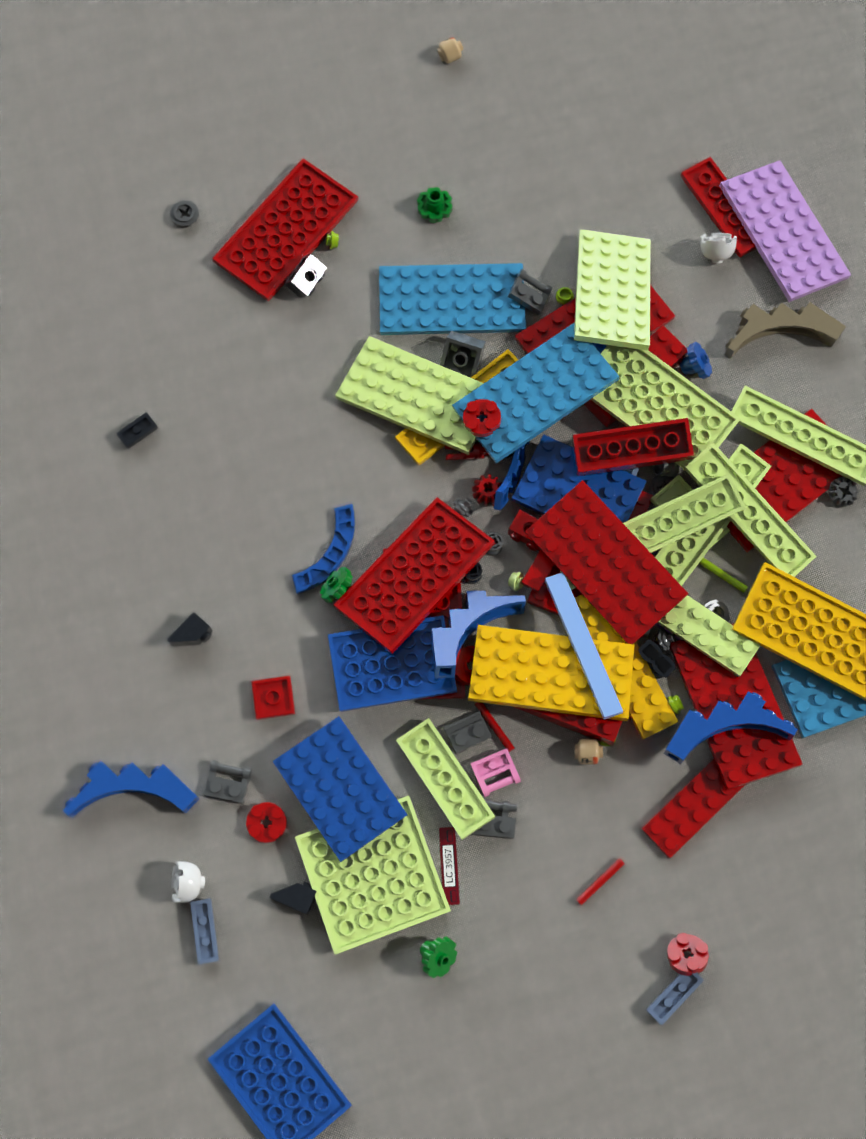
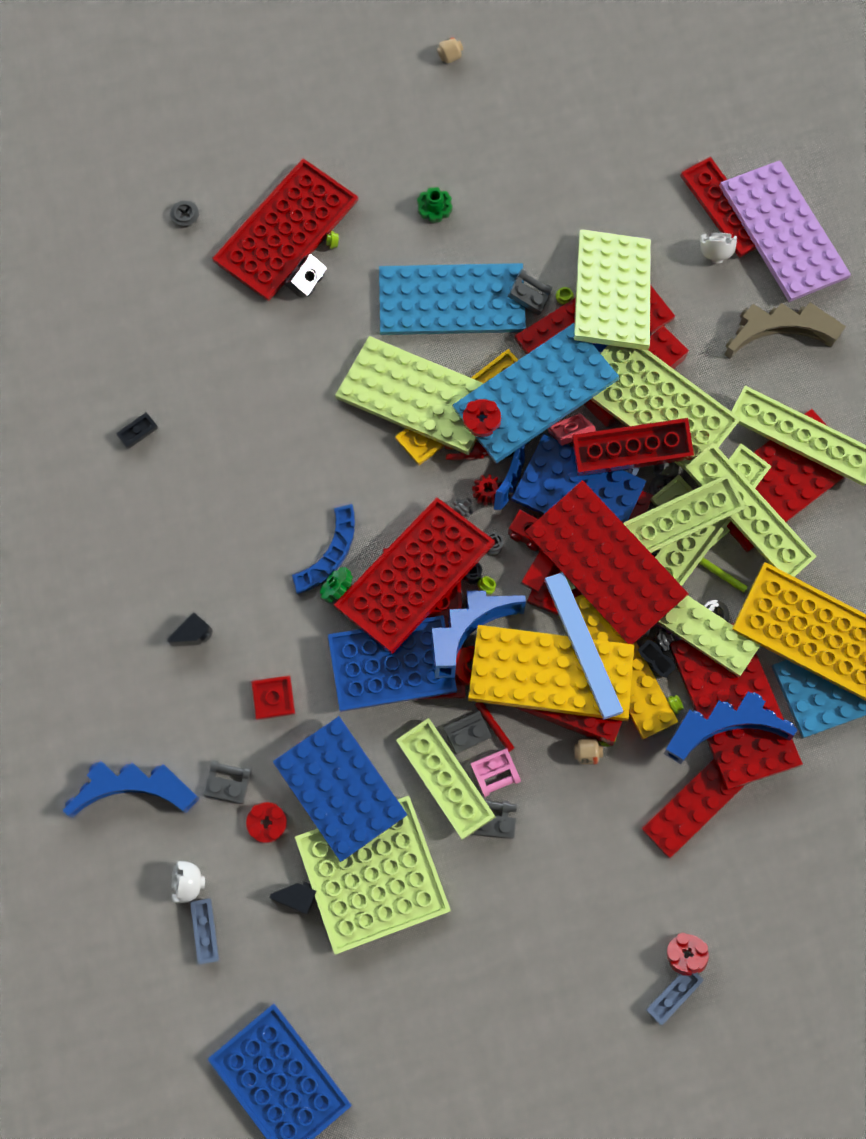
(438, 956): green plant -> none
(449, 865): sticker -> none
(462, 353): dark grey slope -> none
(486, 584): none -> lime plate
(515, 581): yellowish green plate -> none
(565, 429): none -> coral tile
(600, 882): red bar -> none
(696, 361): blue plant -> none
(836, 494): dark grey gear -> none

